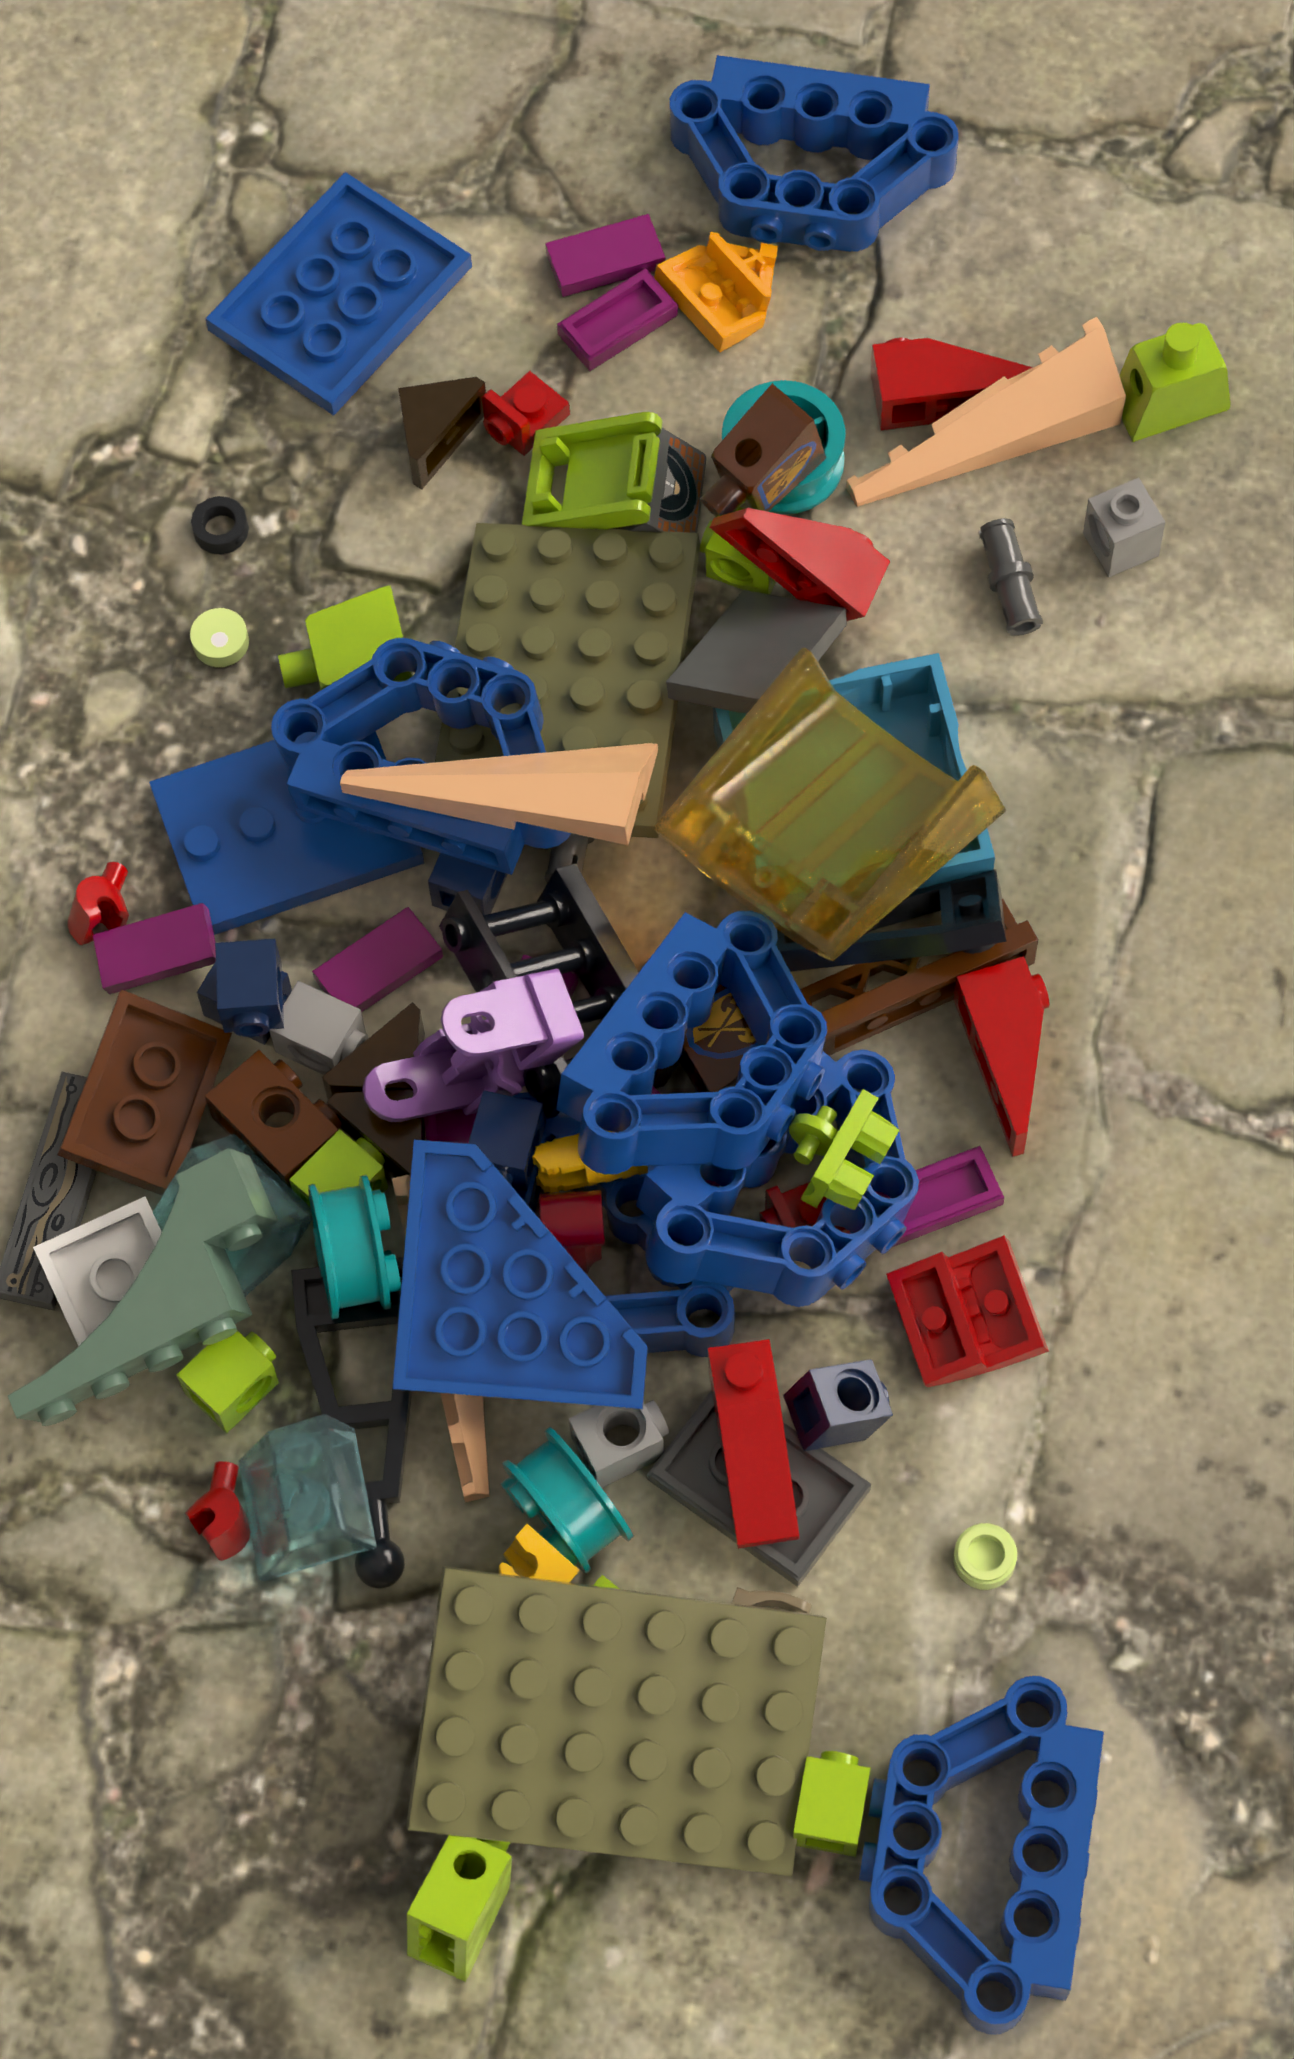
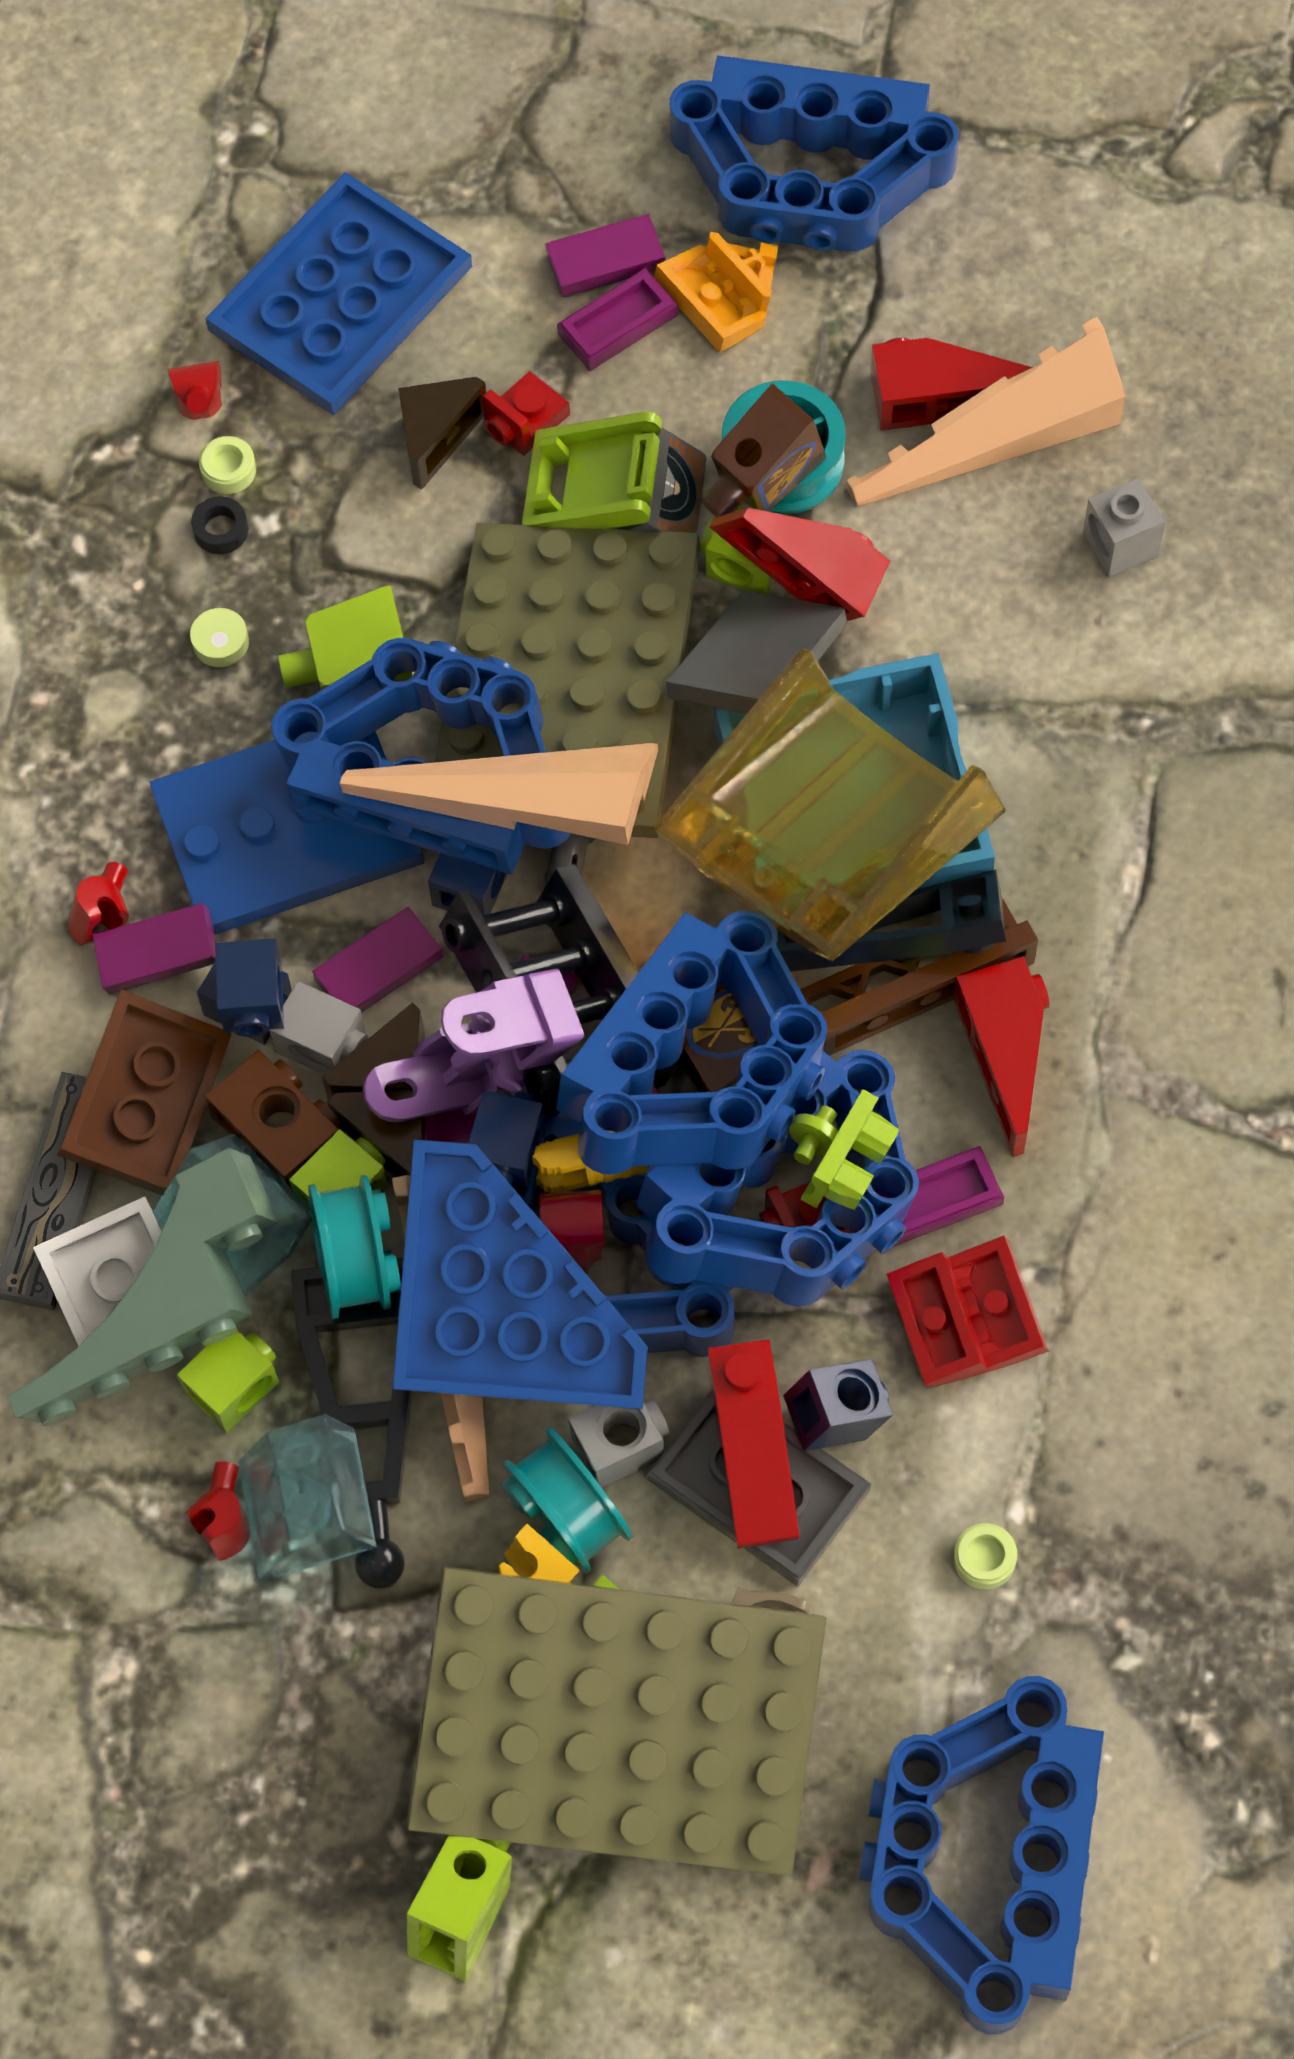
(197, 389): none -> red piece
(227, 465): none -> yellowish green tile
(831, 1803): lime brick -> none
(1010, 577): dark grey pin -> none
(1173, 381): lime torso -> none

